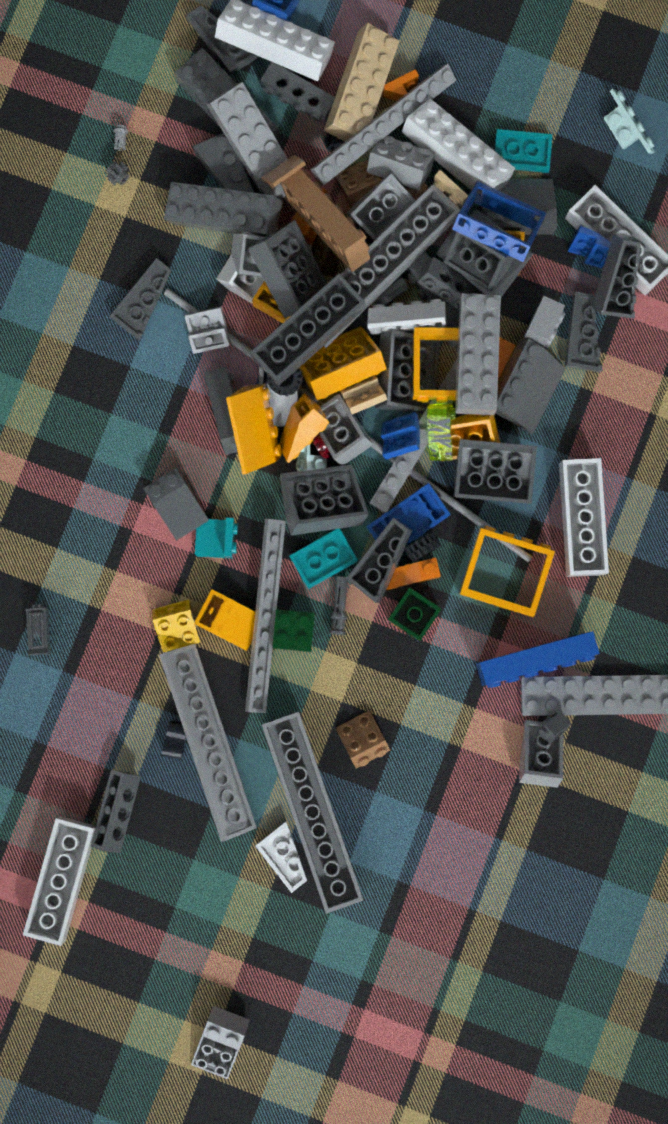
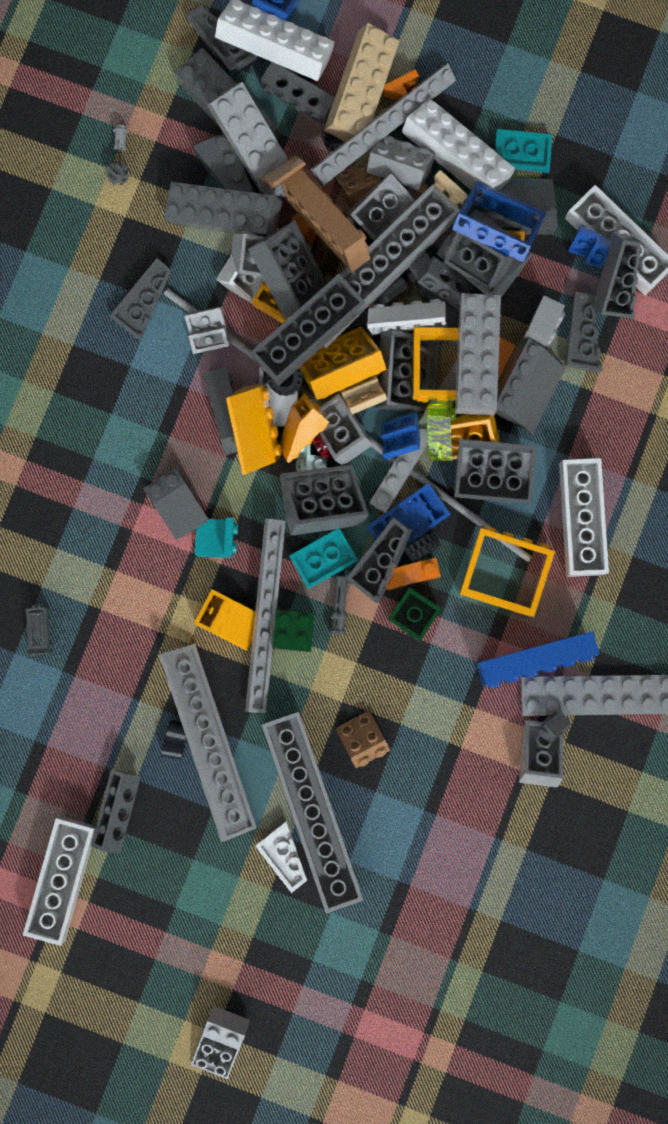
(175, 625): yellow bracket -> none
(625, 126): light aqua bracket -> none

